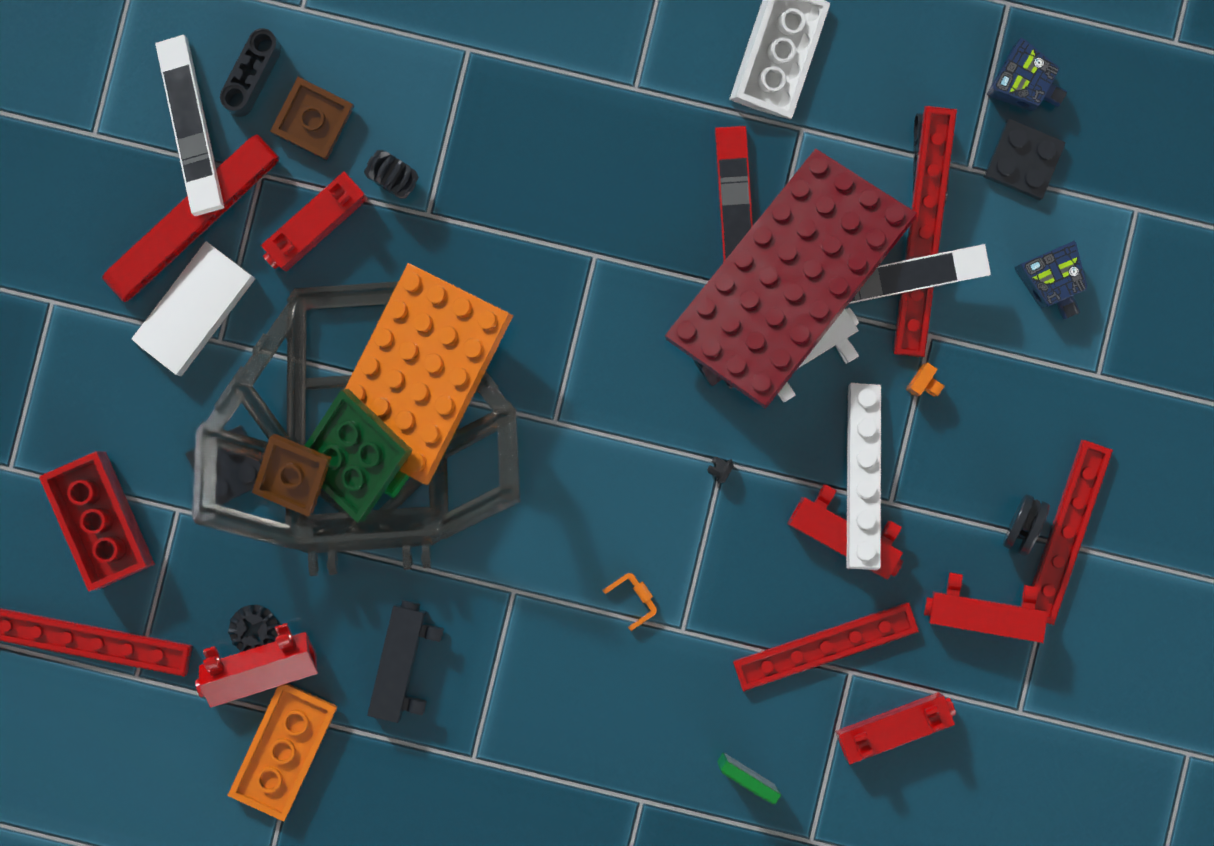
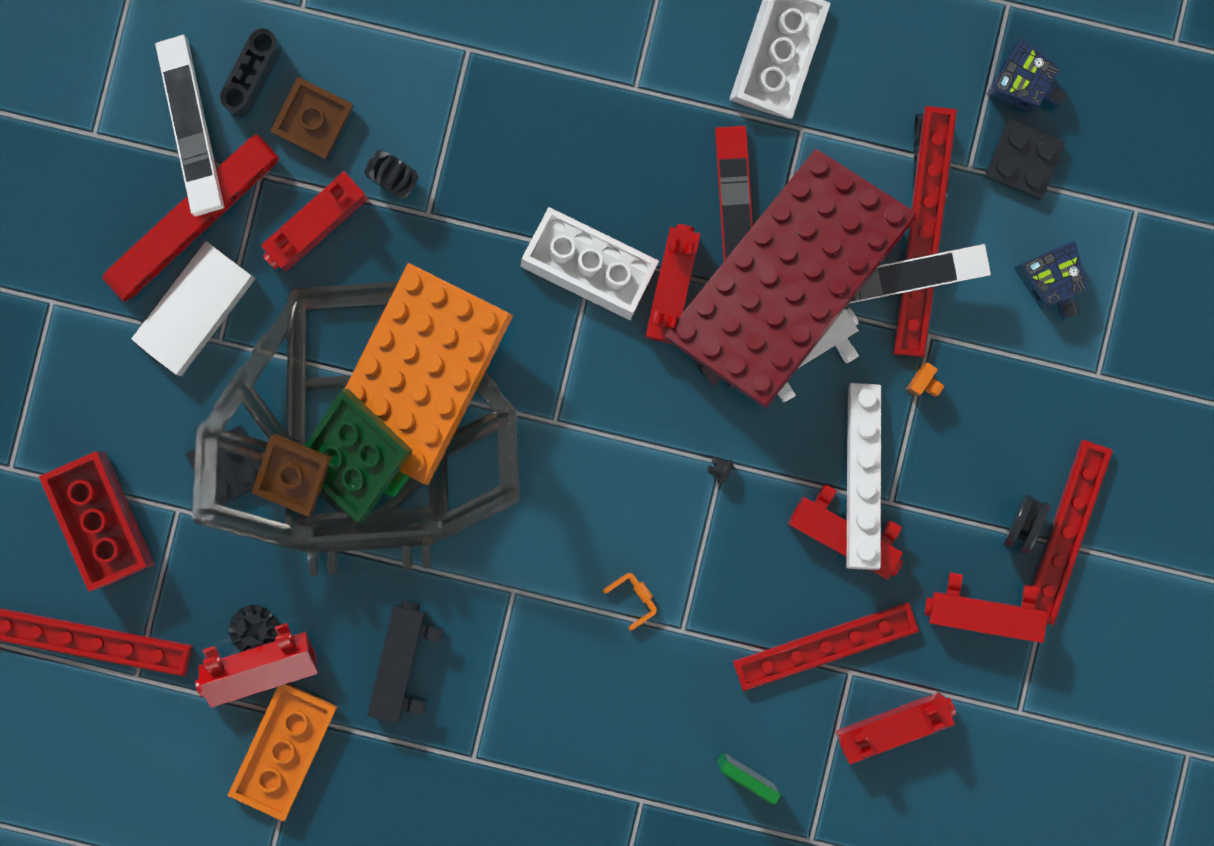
(589, 263): none -> white slope
(673, 281): none -> red brick

